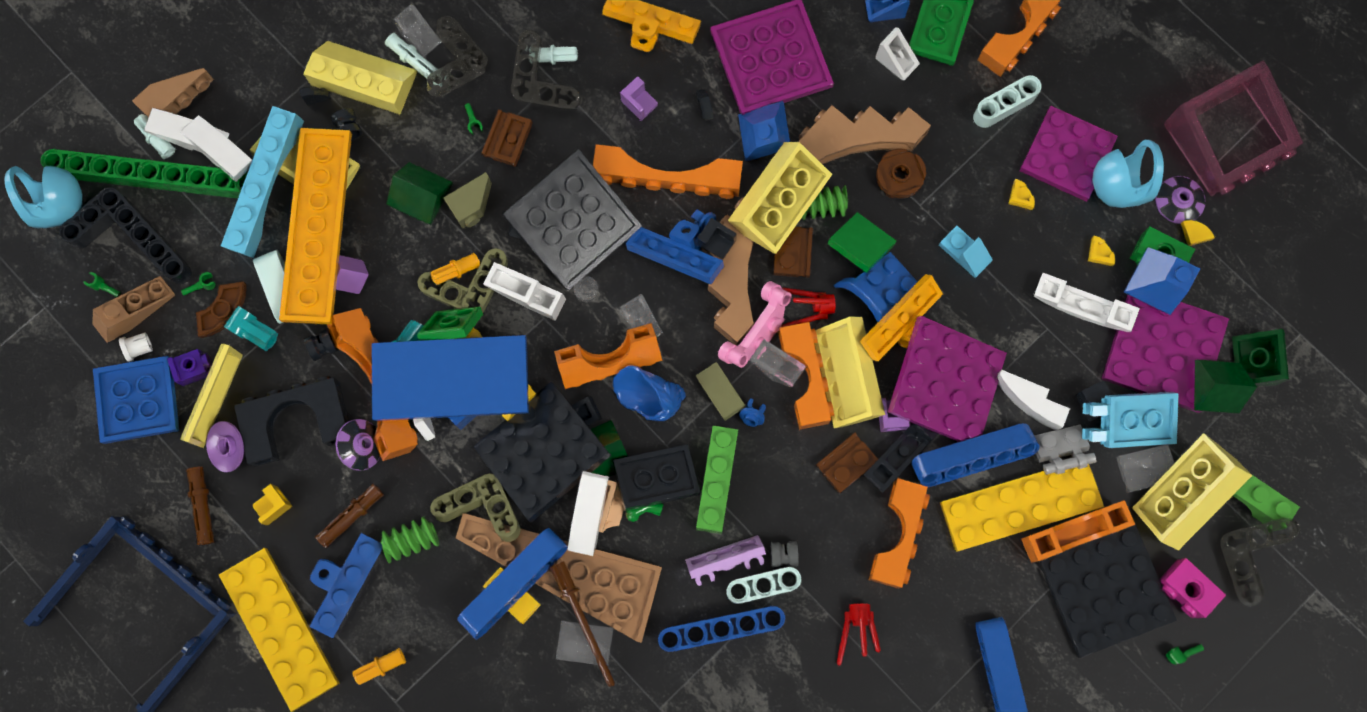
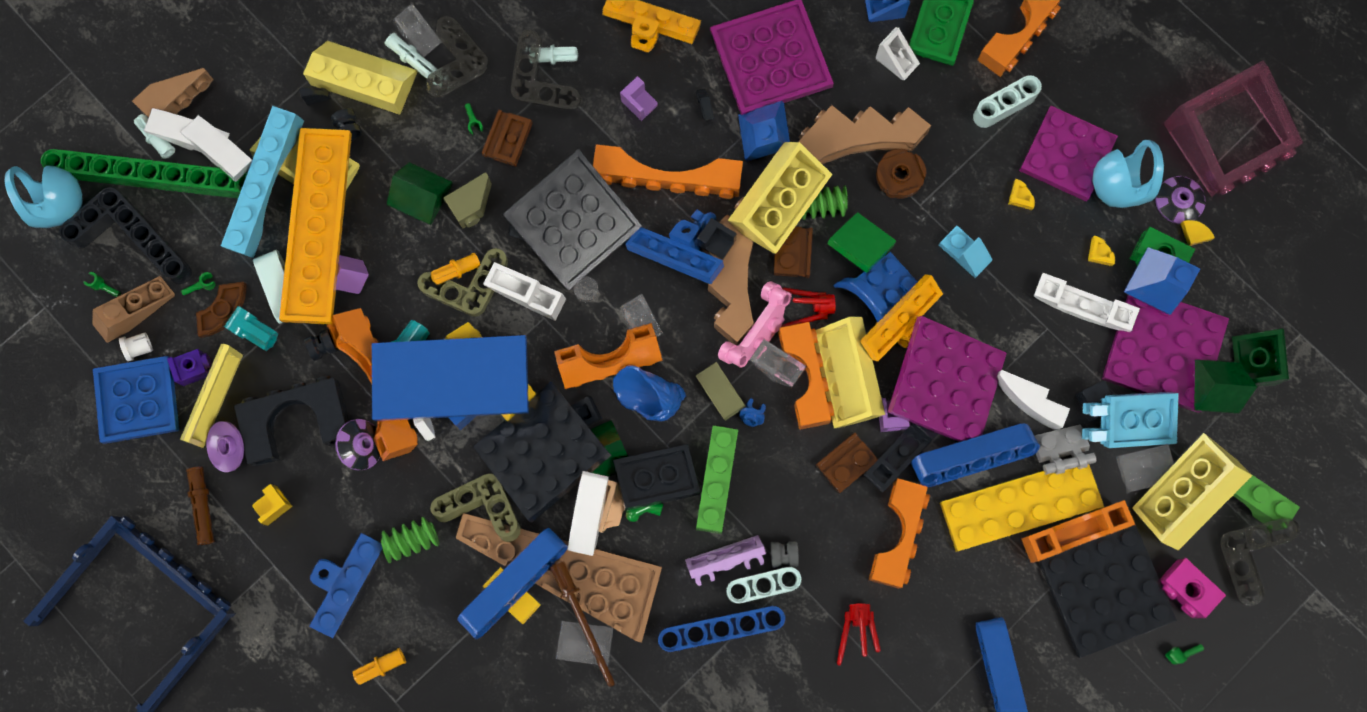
(279, 629): yellow plate -> none
(345, 519): reddish brown pin -> none
(450, 324): green tile -> none

